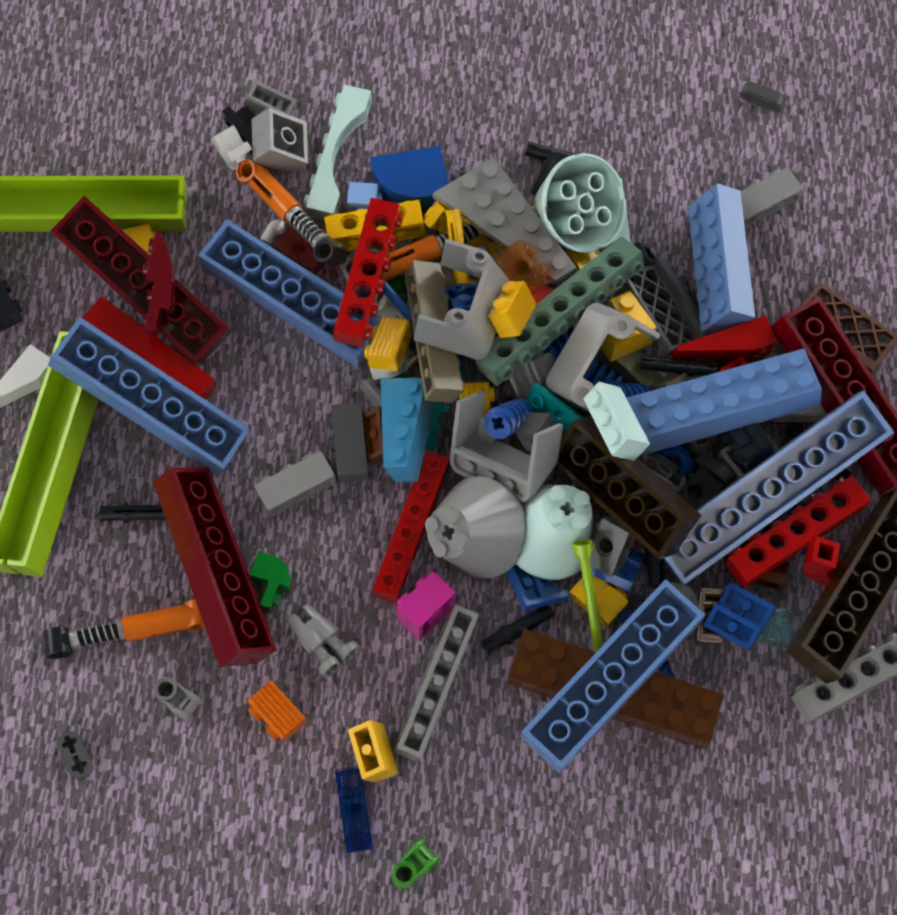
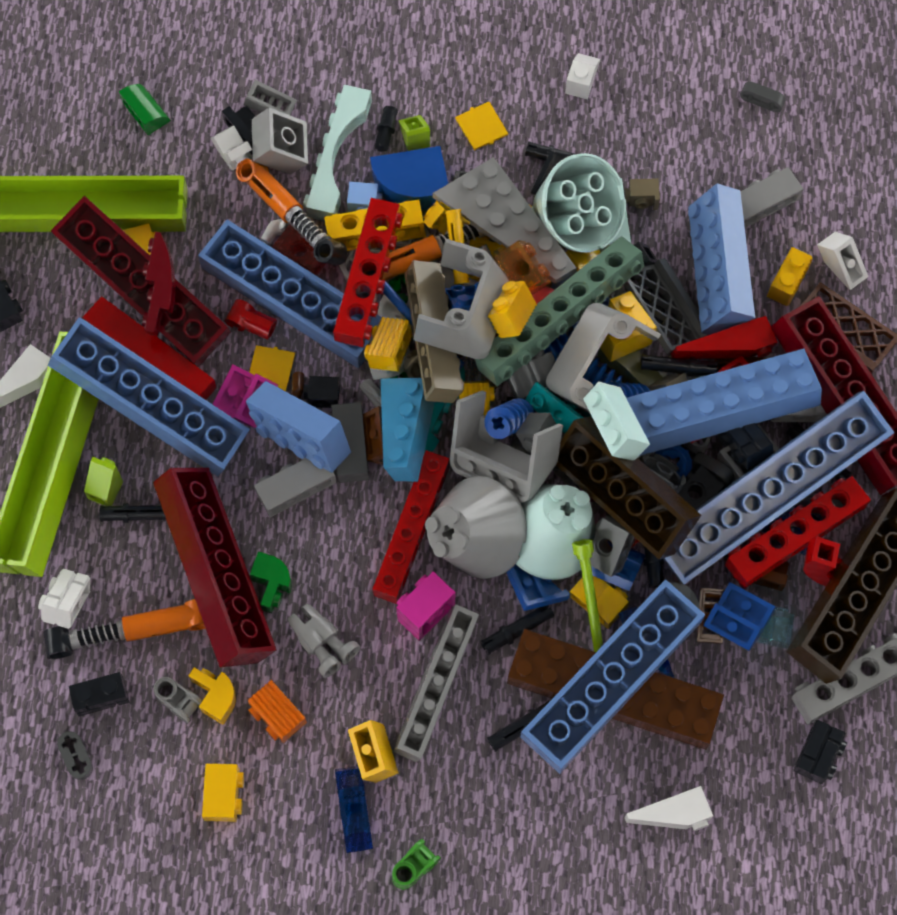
(64, 598): none -> white brick
(99, 694): none -> black brick
(103, 481): none -> lime slope
(143, 108): none -> green brick
(220, 697): none -> yellow brick
(221, 792): none -> yellow brick
(235, 391): none -> dark pink slope
(247, 318): none -> red piece
(273, 365): none -> yellow piece
(298, 380): none -> reddish brown arm
(298, 427): none -> medium blue brick
(322, 391): none -> black brick
(385, 128): none -> black axle
(415, 132): none -> lime slope
(481, 125): none -> yellow piece
(500, 739): none -> black pin
(581, 76): none -> white slope
(643, 193): none -> dark tan brick
(679, 811): none -> white slope
(789, 276): none -> yellow brick
(820, 752): none -> black brick
(843, 258): none -> white slope

